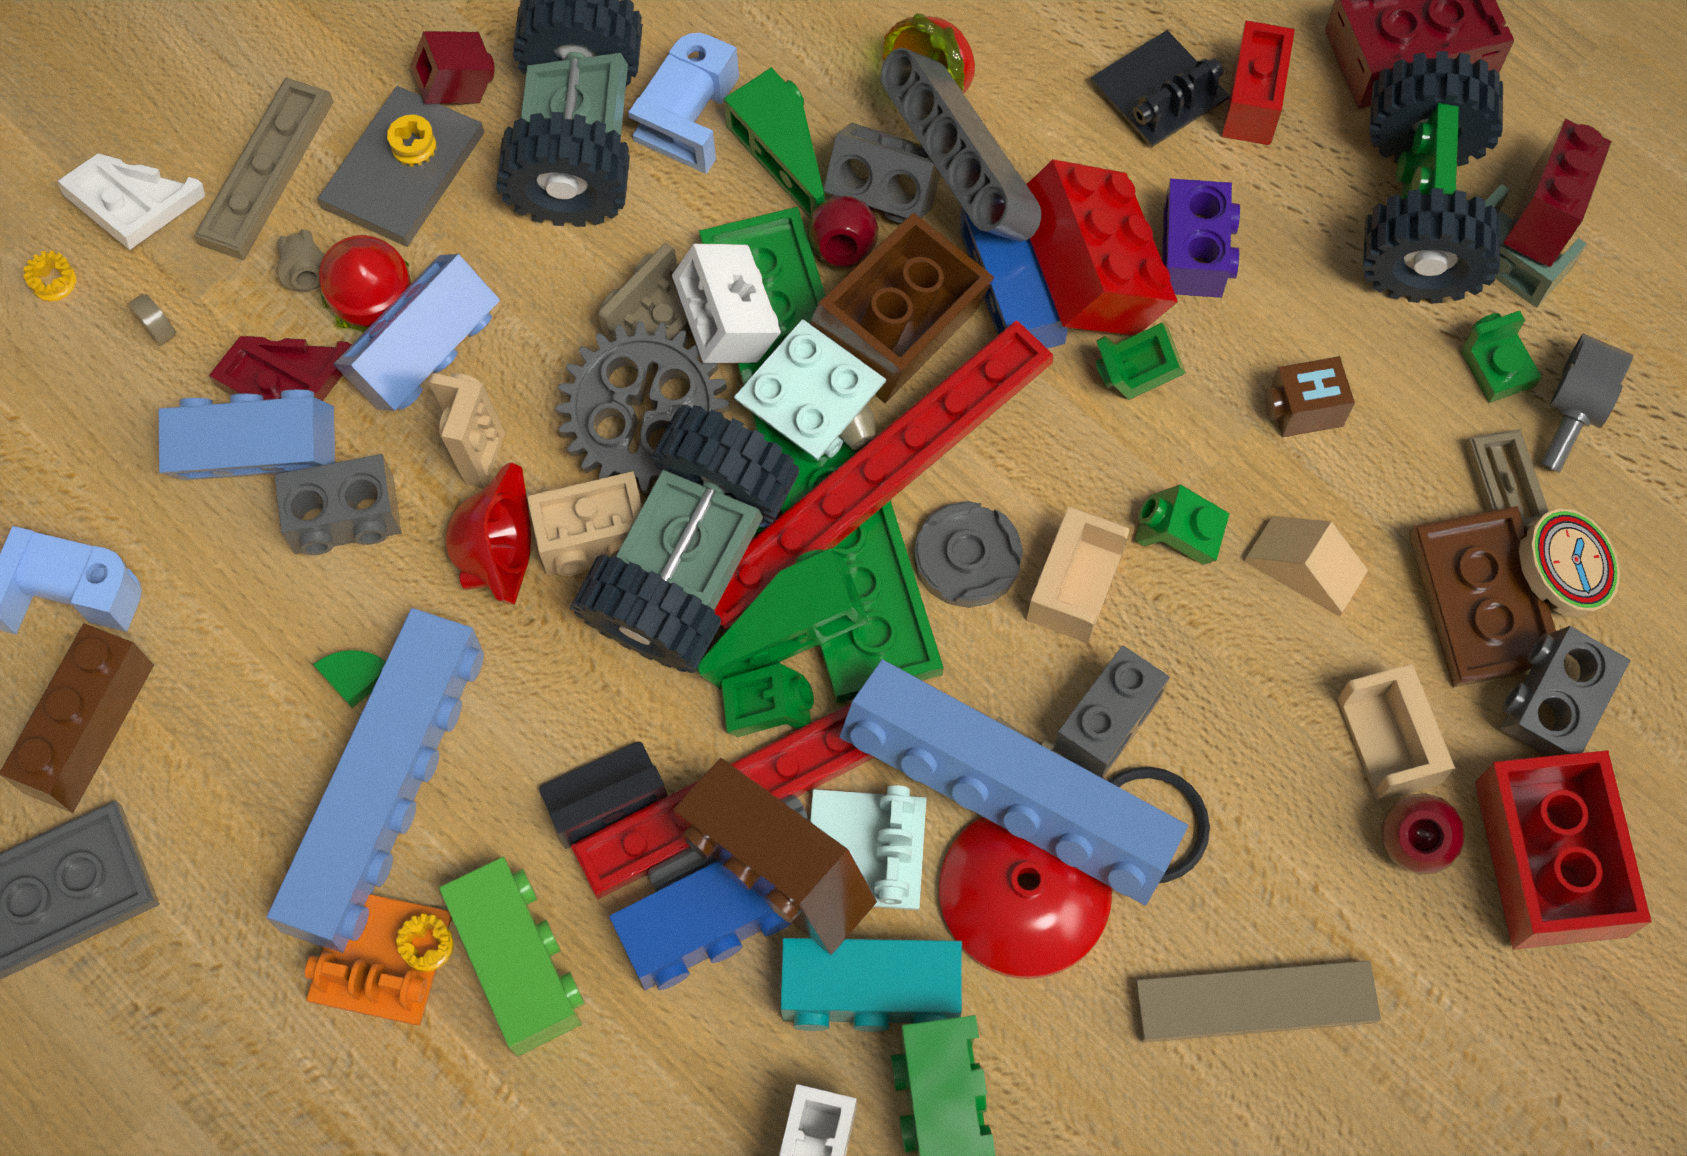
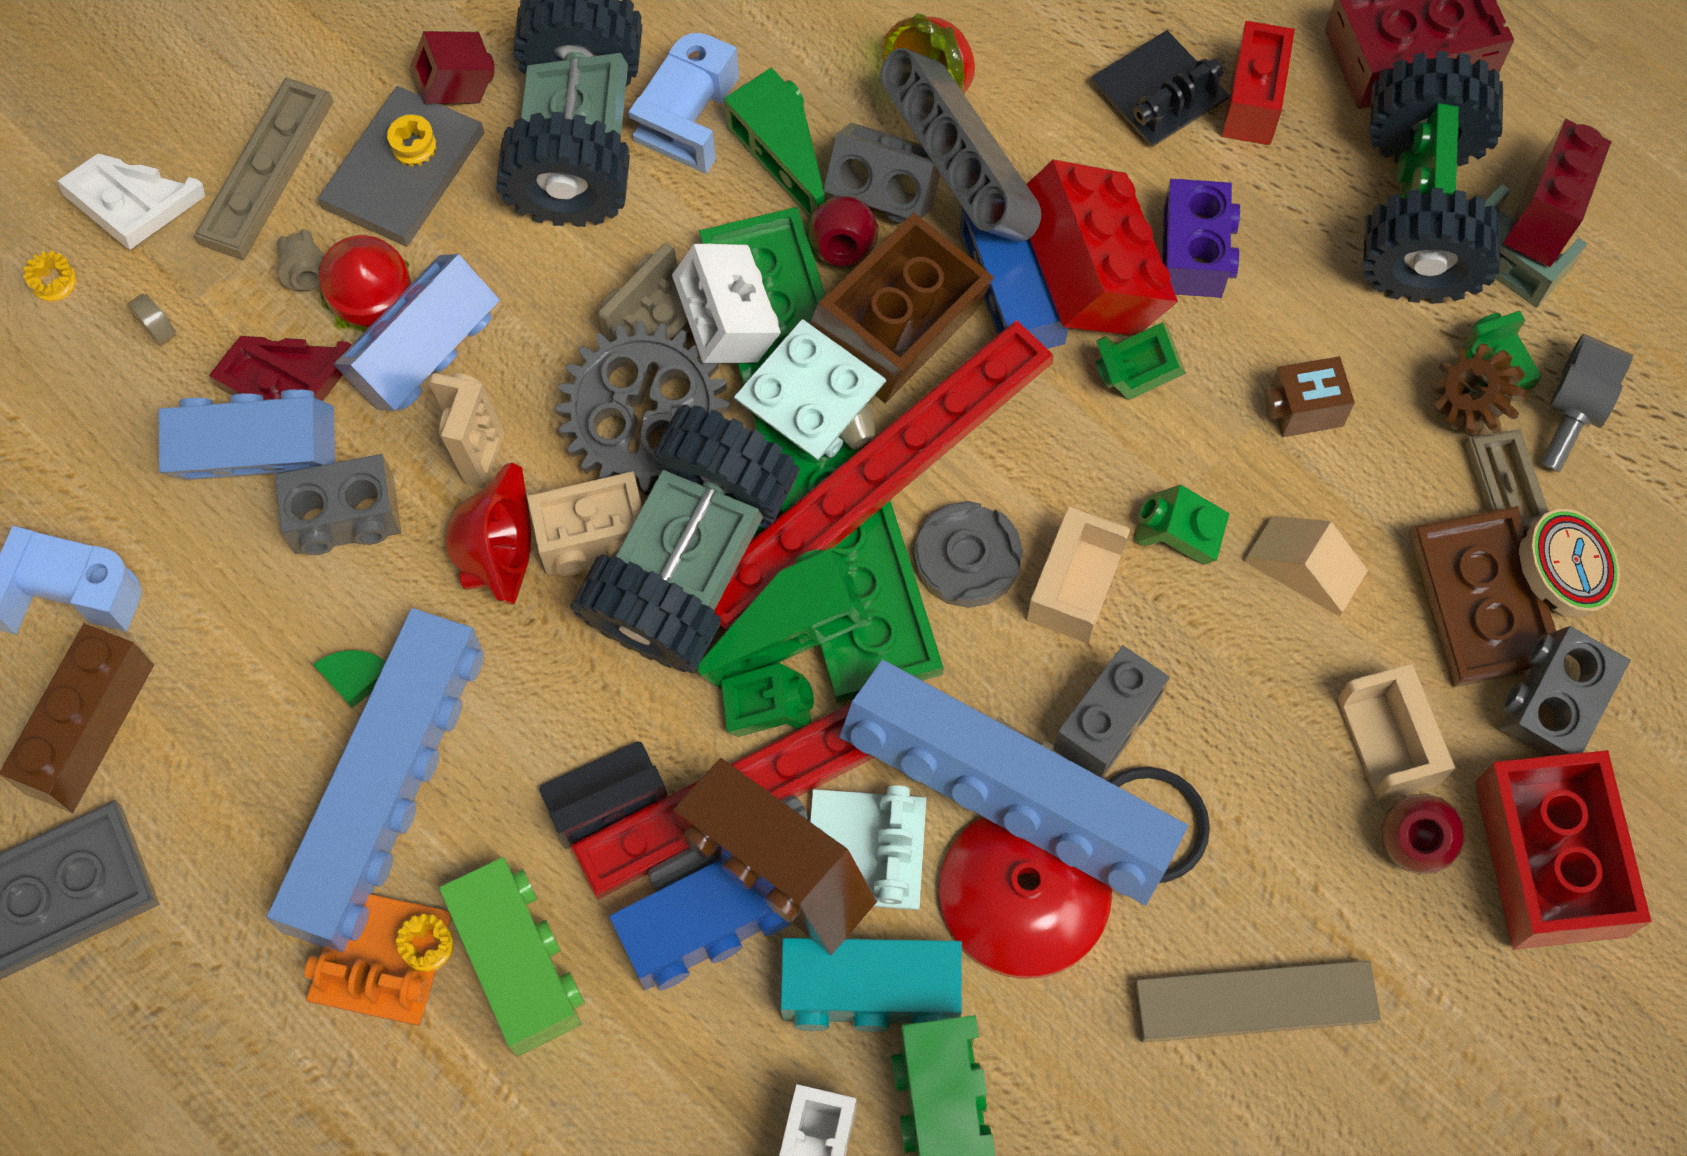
(1462, 377): none -> reddish brown gear

